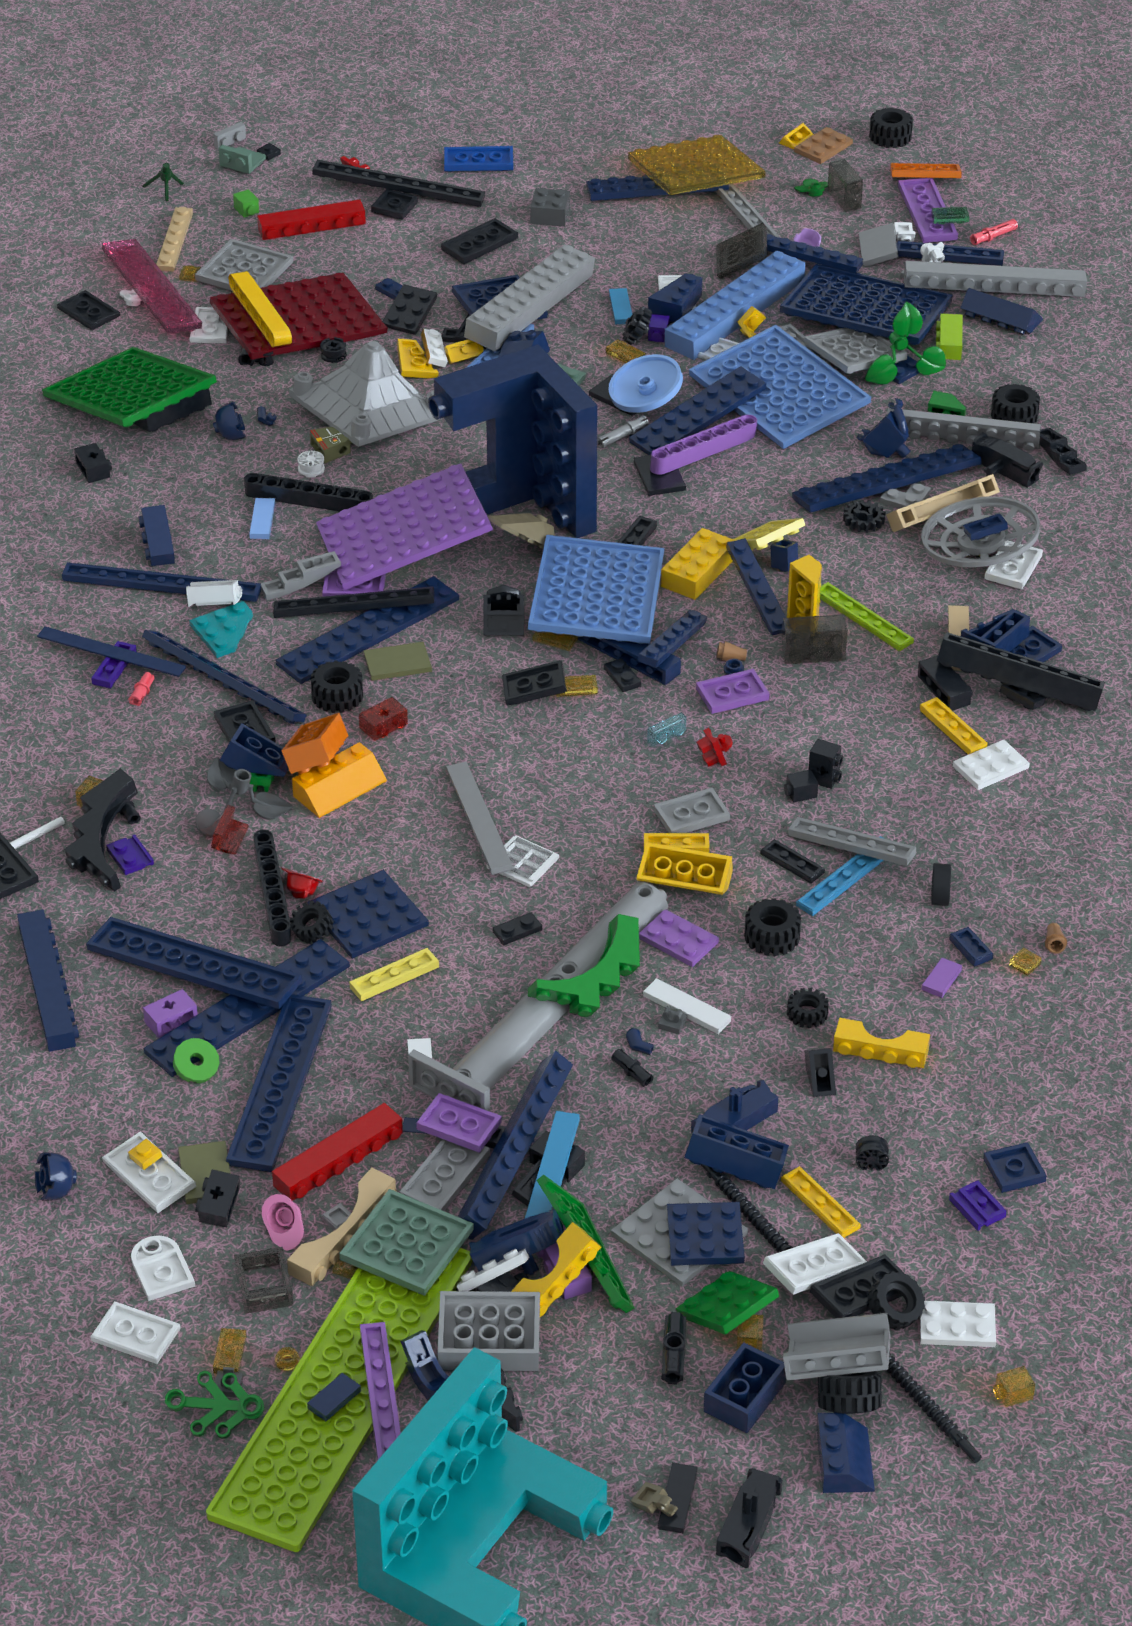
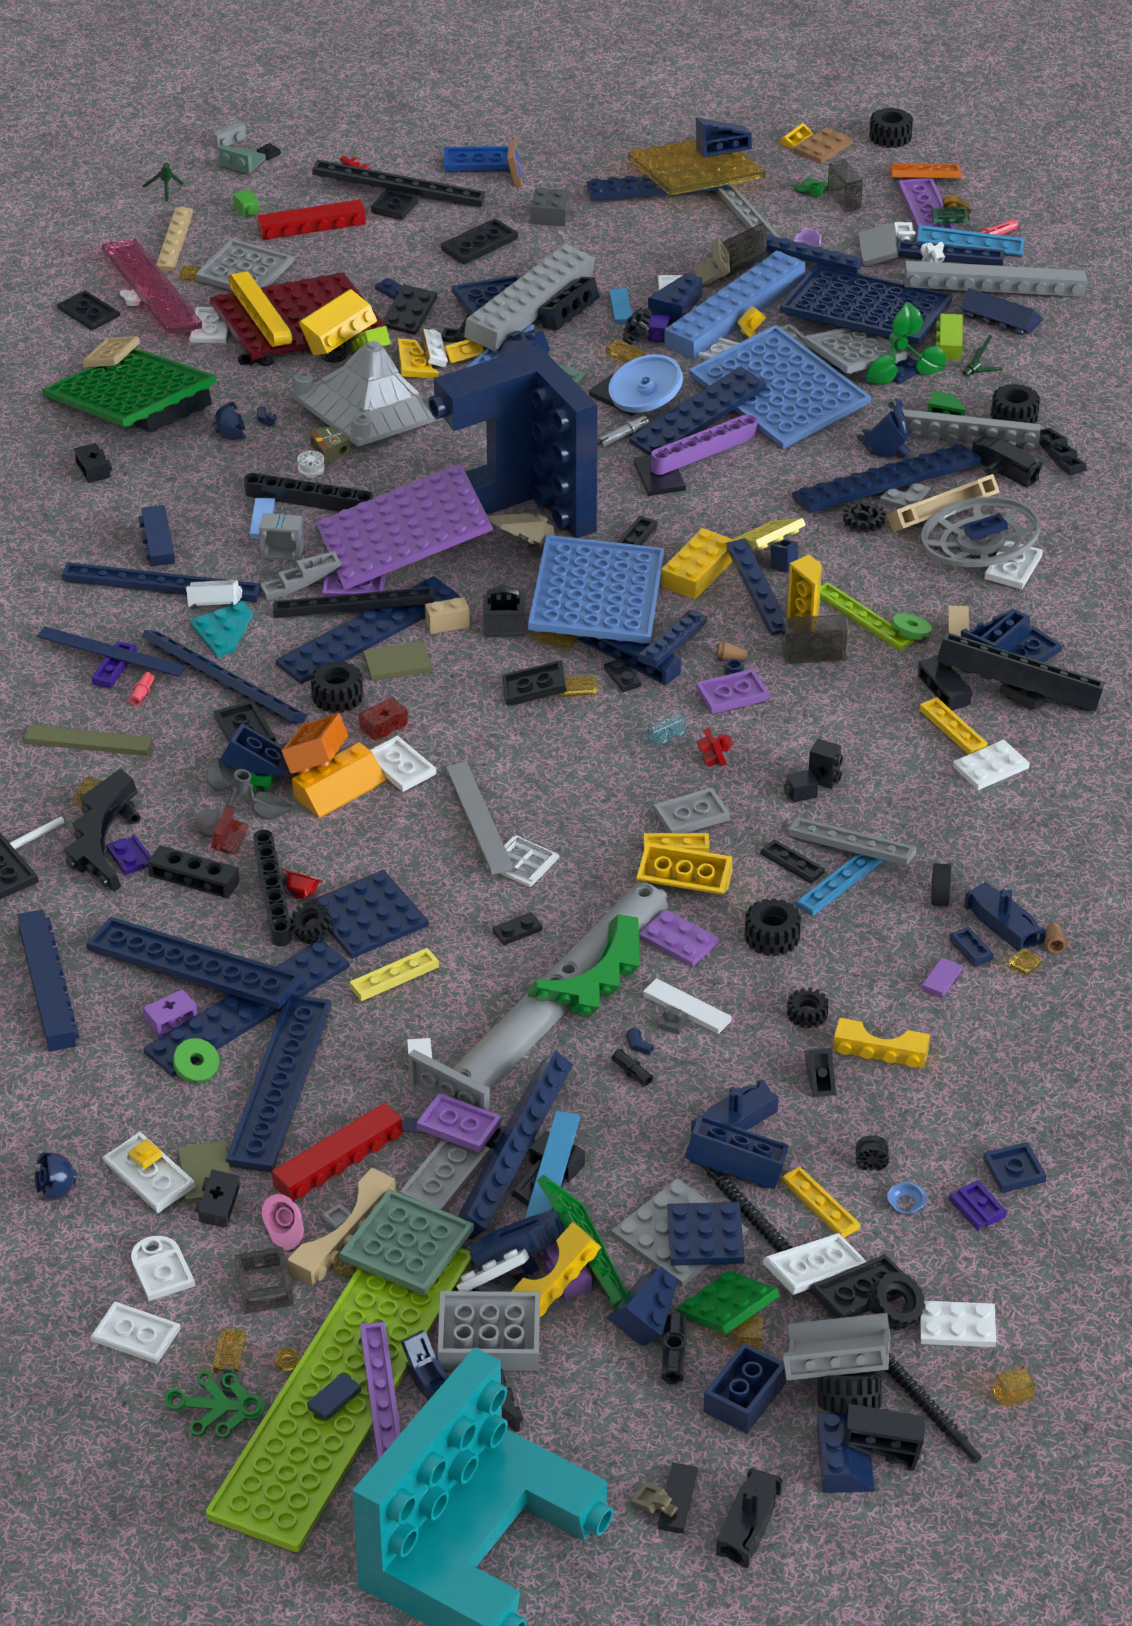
(88, 740): none -> olive tile
(111, 351): none -> tan tile
(193, 871): none -> black brick
(281, 536): none -> light grey container
(337, 322): none -> yellow slope
(378, 334): none -> lime brick
(402, 764): none -> white plate
(447, 615): none -> tan brick
(515, 163): none -> medium nougat tile
(569, 303): none -> black brick
(646, 1306): none -> dark blue wedge
(715, 267): none -> dark tan bracket
(721, 137): none -> dark blue wedge
(885, 1432): none -> black wedge
(906, 1189): none -> medium blue piece
(911, 626): none -> bright green tile
(955, 201): none -> pearl gold plate
(975, 365): none -> dark green plant
(1004, 916): none -> dark blue piece
(1011, 245): none -> dark azure tile

